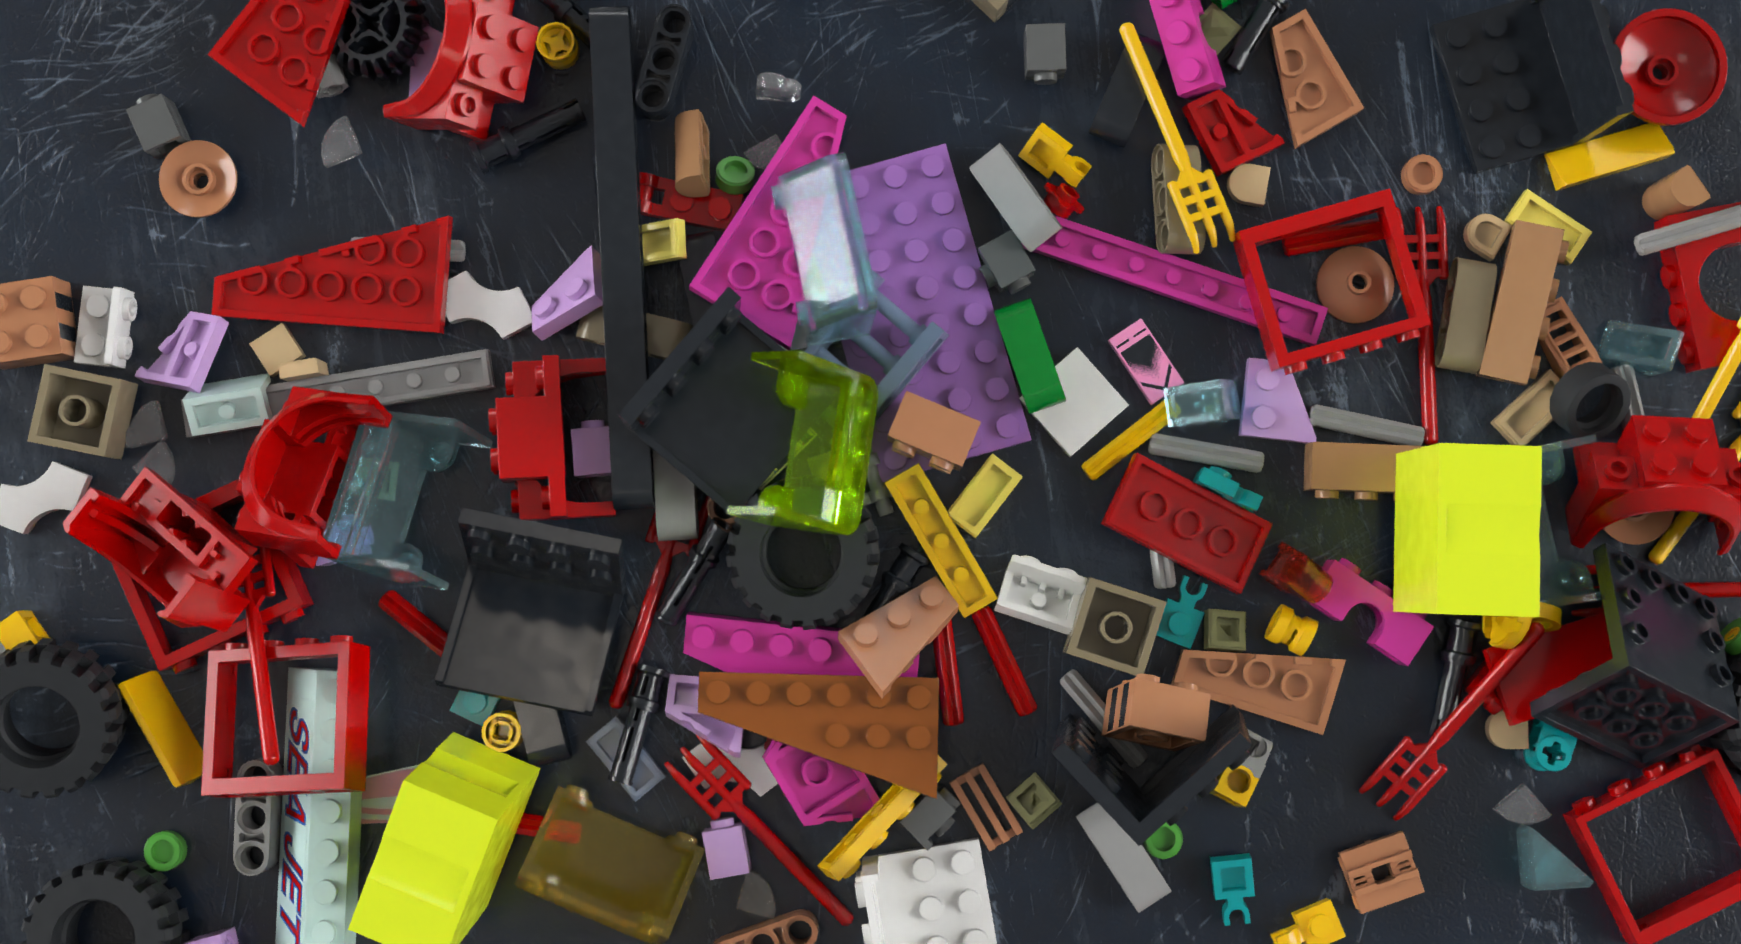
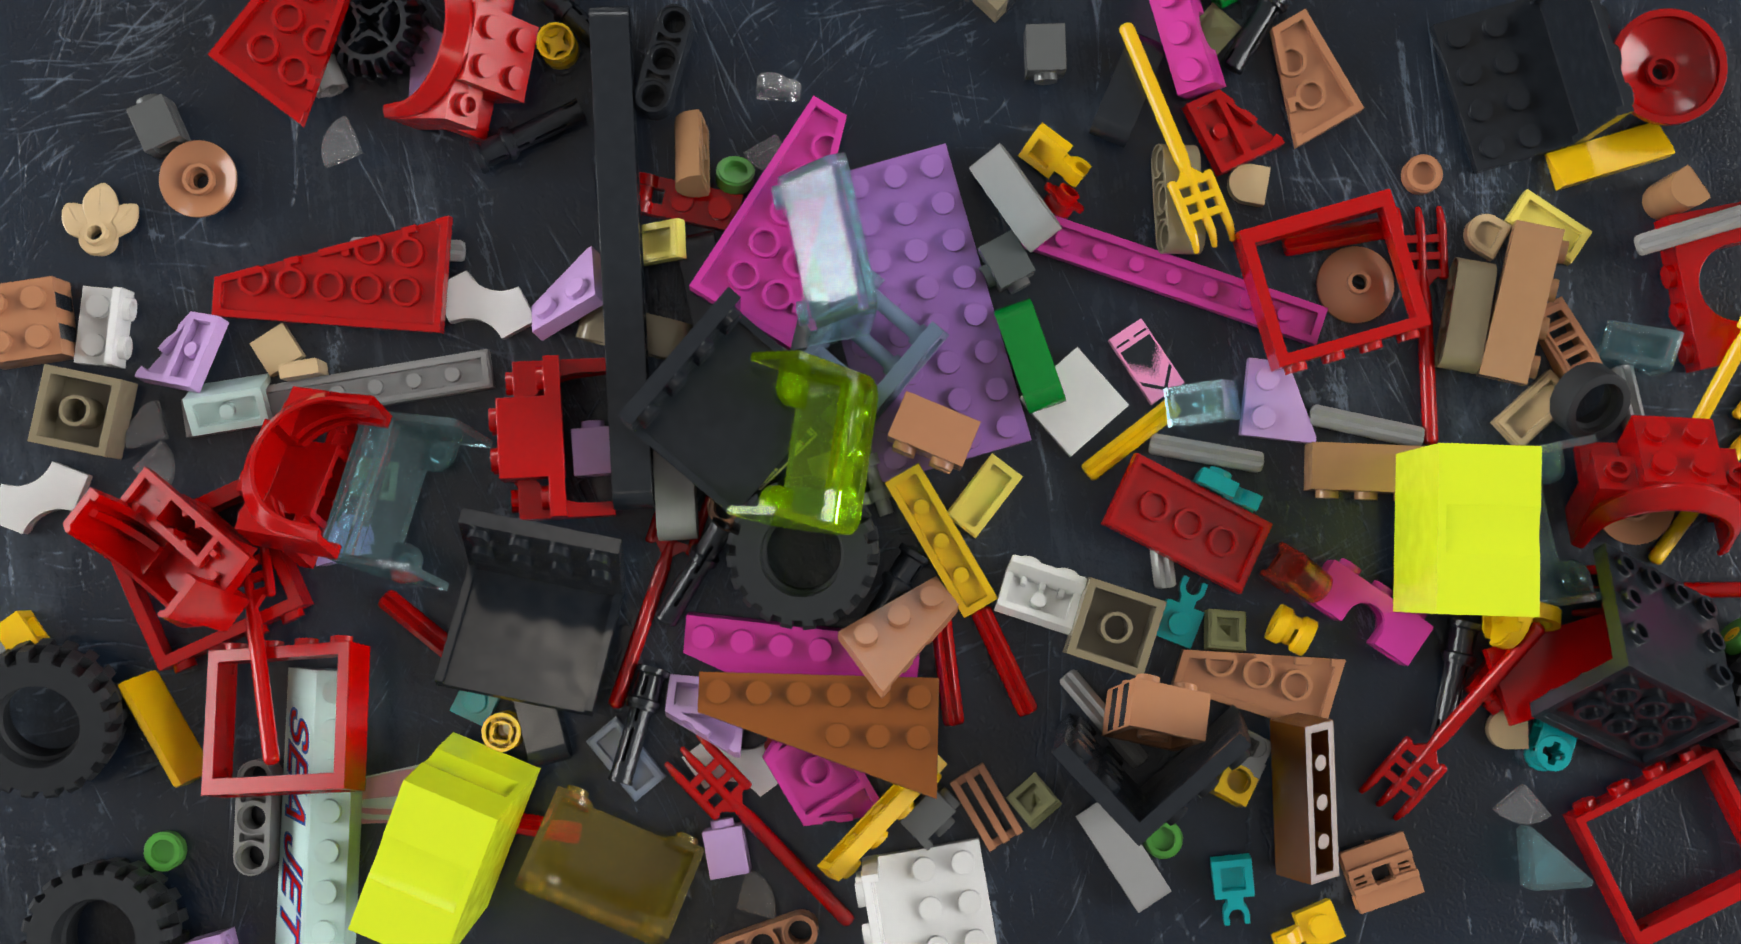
(99, 214): none -> tan plate
(1304, 797): none -> reddish brown brick

